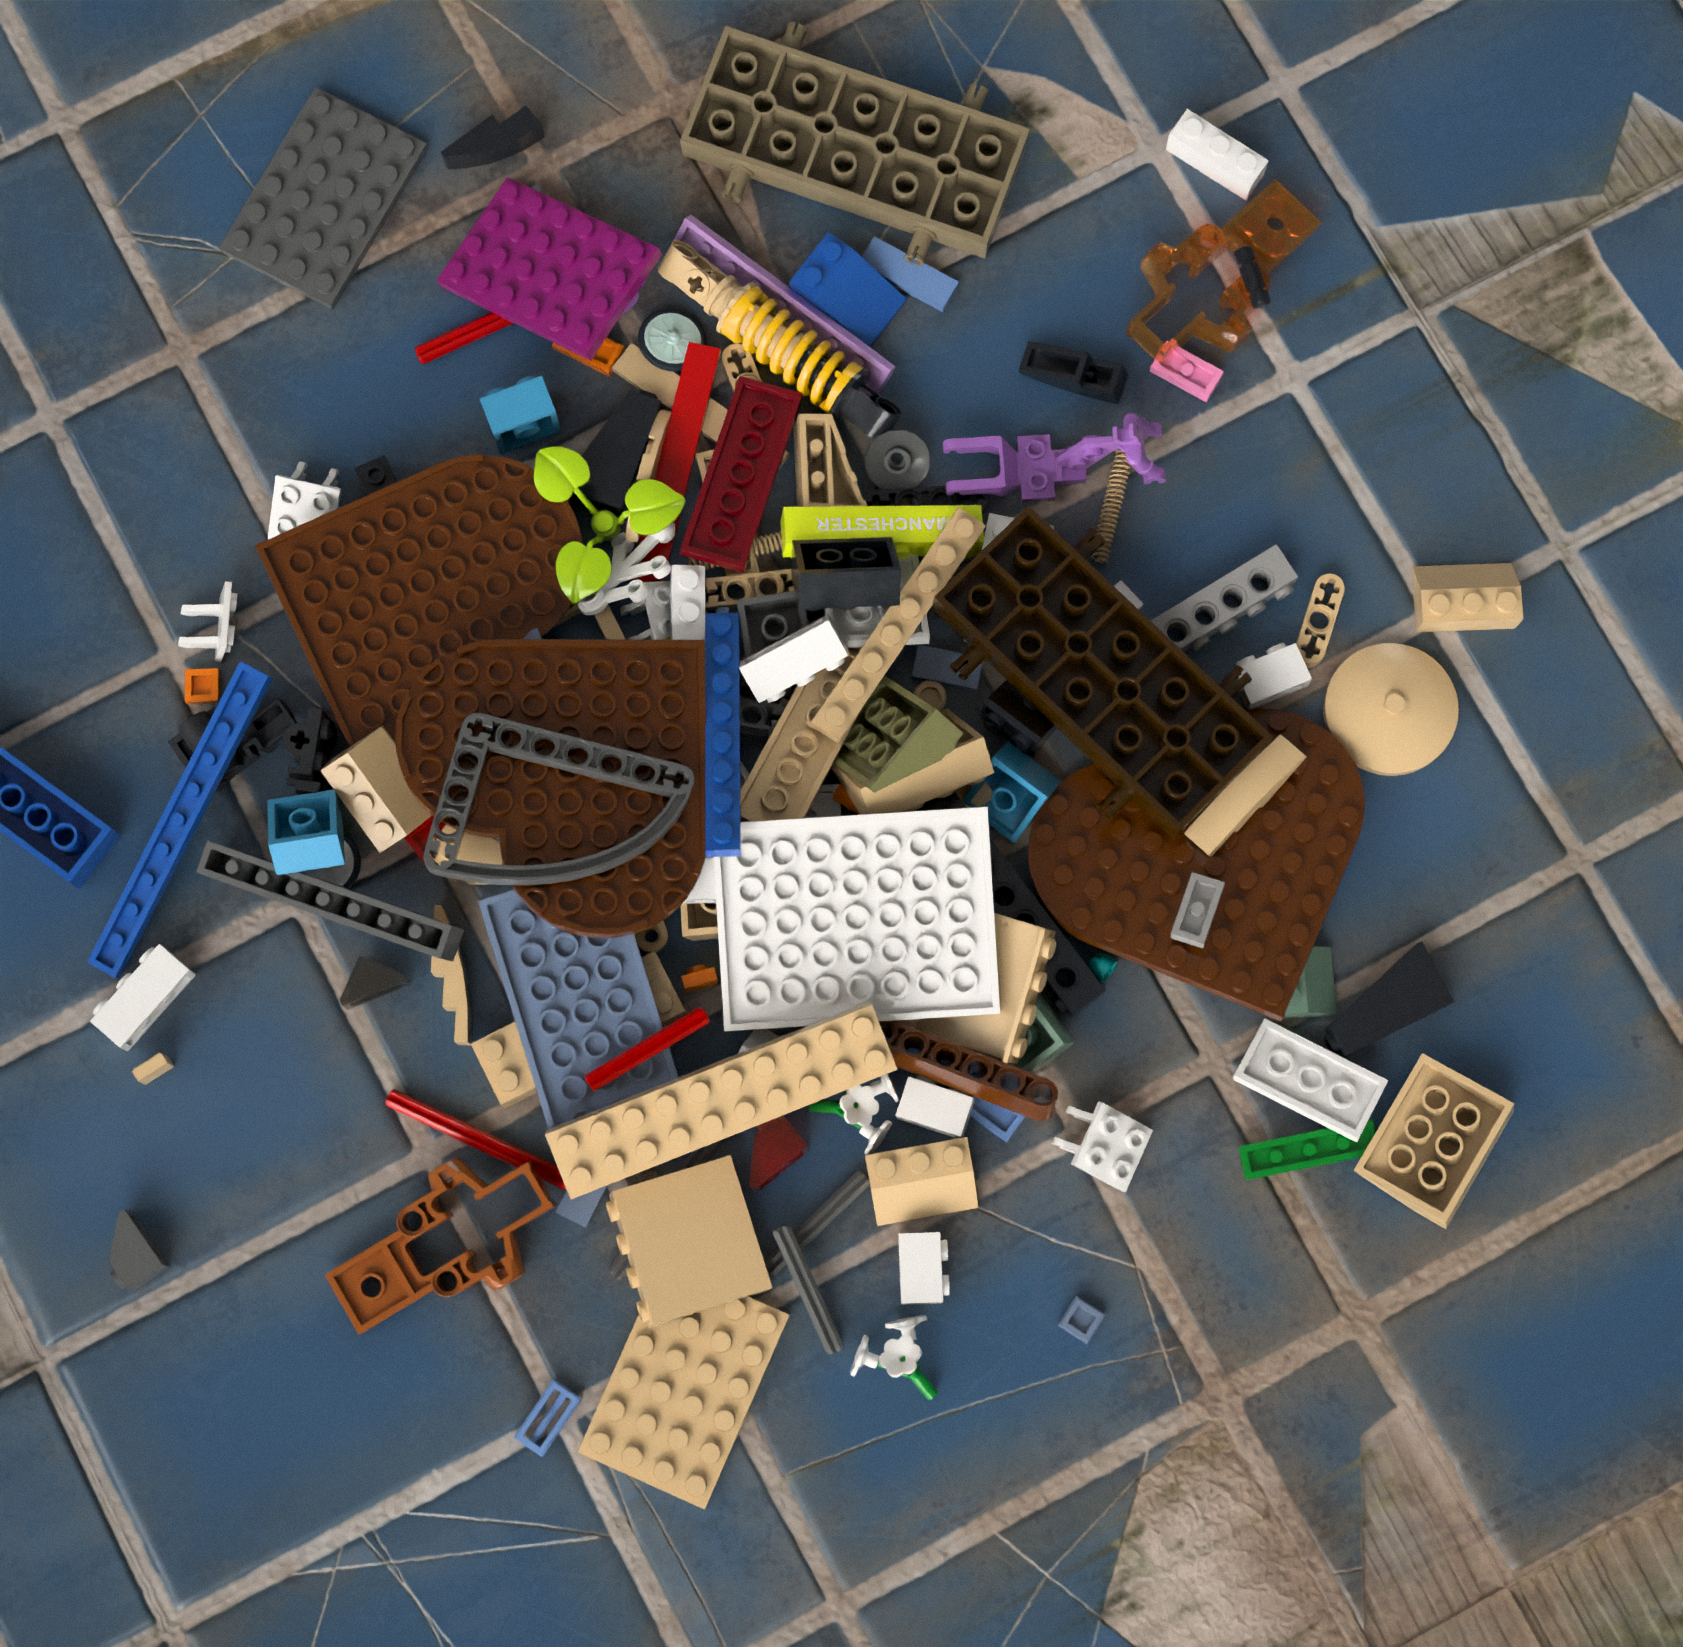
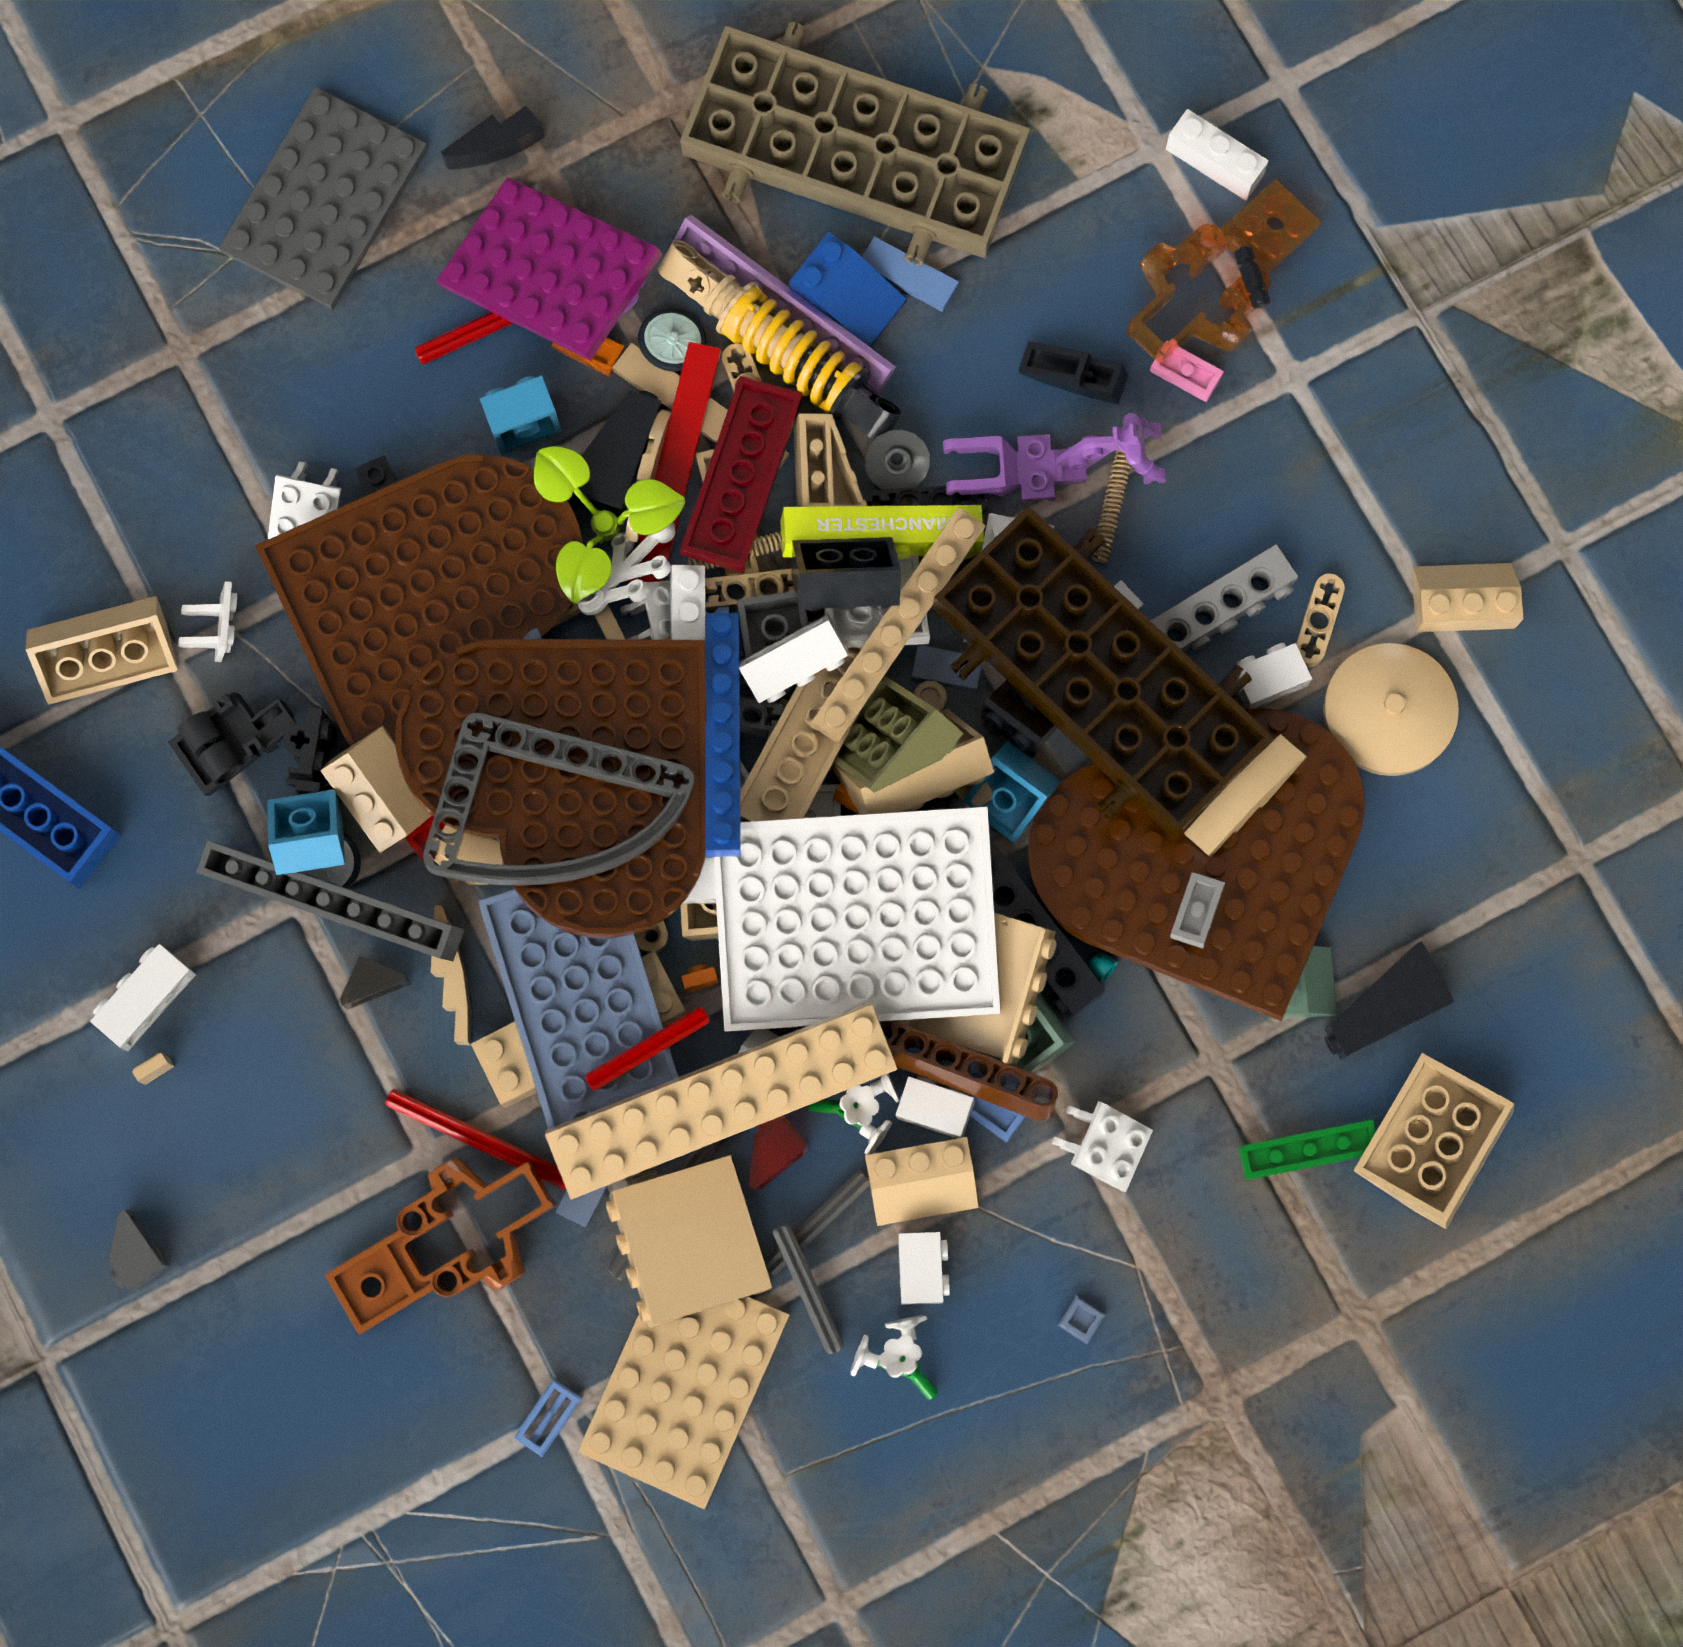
(101, 650): none -> tan slope
(180, 819): blue plate -> none
(202, 686): orange plate -> none
(1310, 1080): white plate -> none

